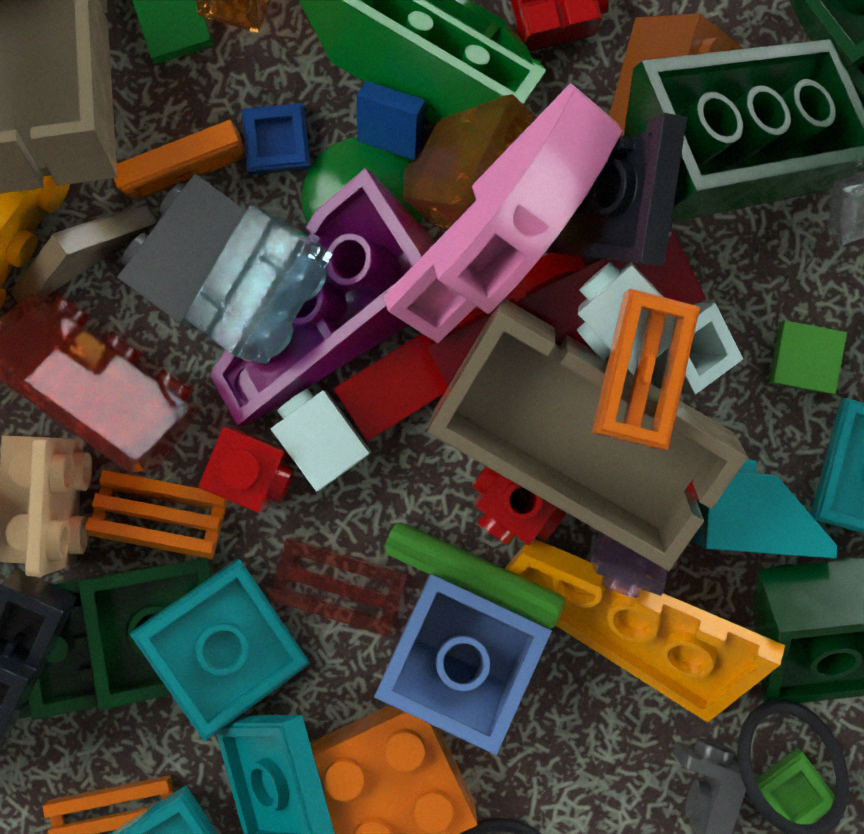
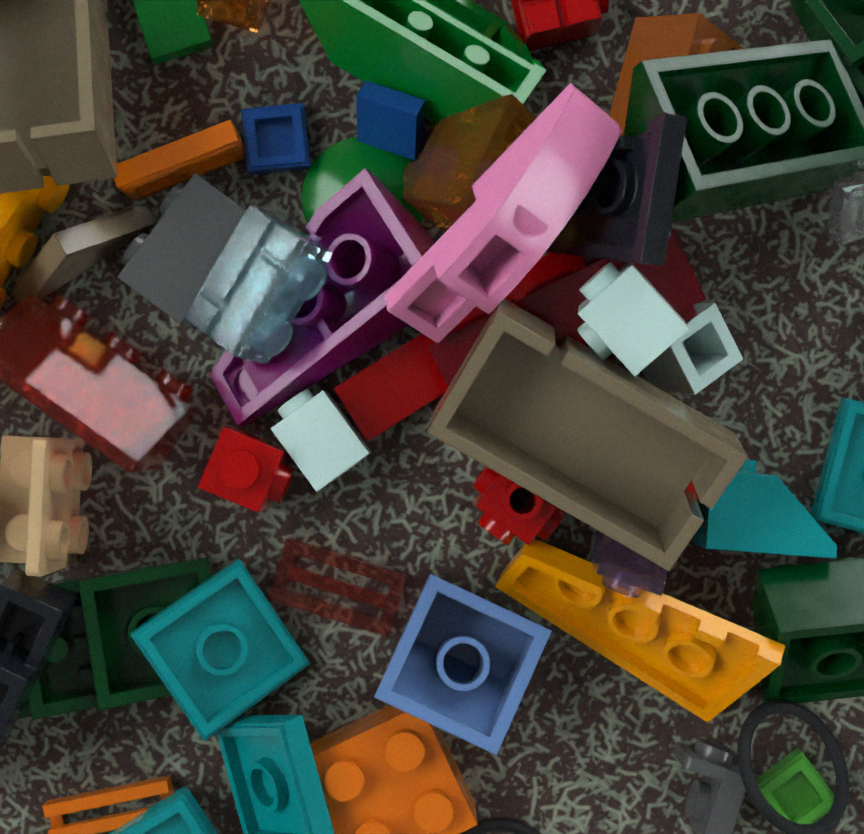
(106, 502): orange tile -> none
(475, 575): bright green axle -> none
(617, 366): orange tile -> none
(807, 357): bright green tile -> none

